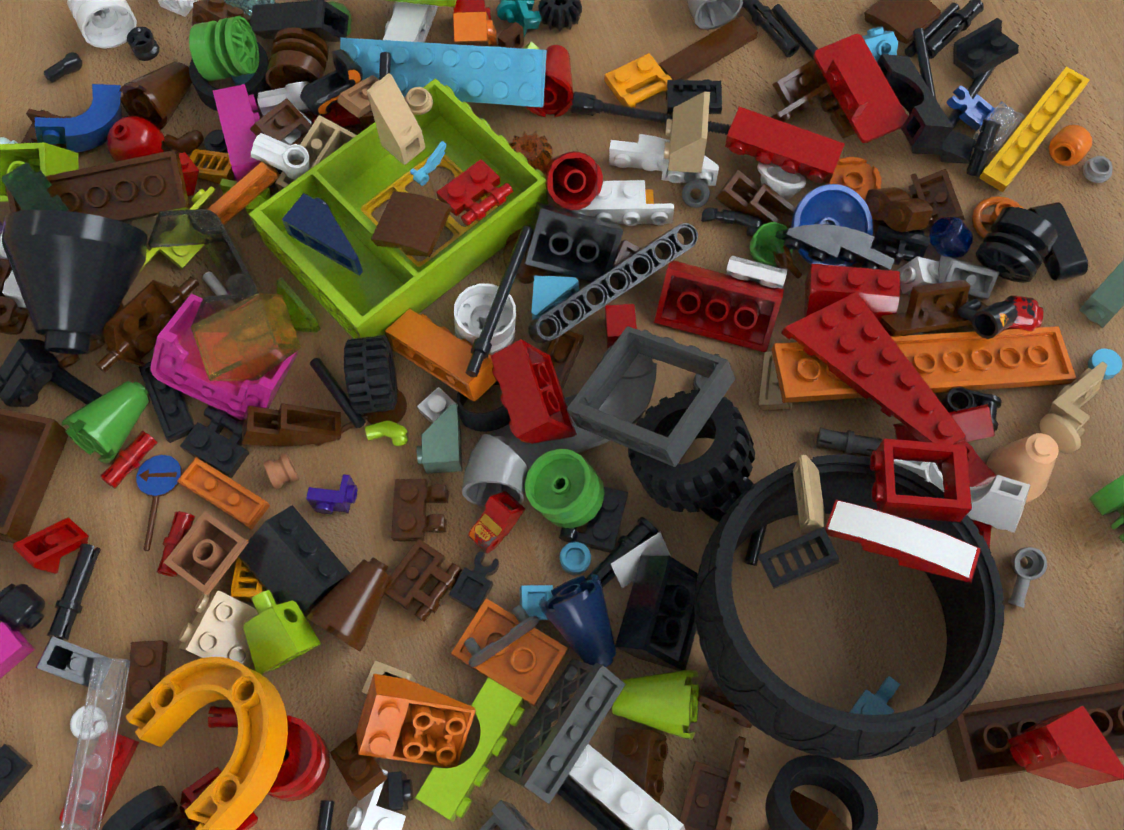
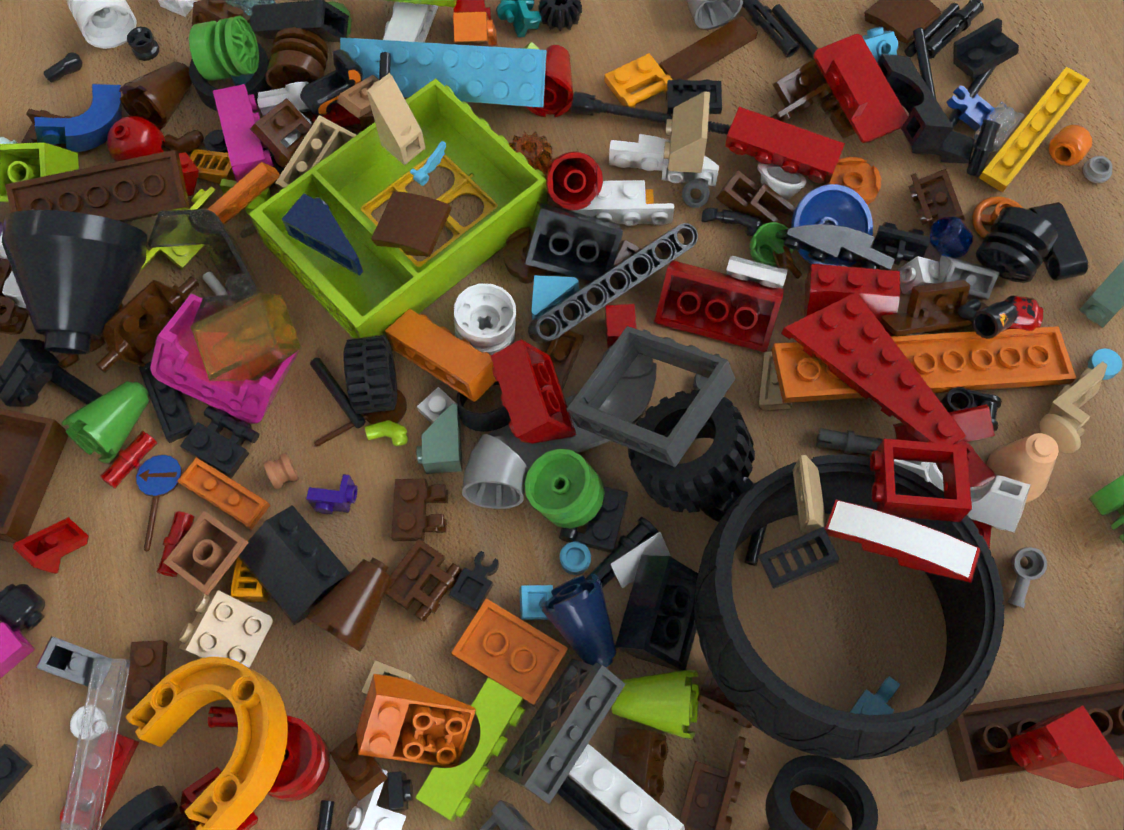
(31, 189): clear green bracket -> none
(74, 591): black pin -> none
(277, 633): lime torso -> none
(280, 154): white piece -> none
(290, 426): reddish brown slope -> none
(300, 315): clear neon green slope -> none
(419, 100): tan plate -> none
(471, 186): red plate -> none
(480, 656): dark grey piece -> none
(482, 345): black bar -> none
(496, 521): red leg -> none
(511, 37): reddish brown plate -> none
(898, 209): reddish brown brick -> none

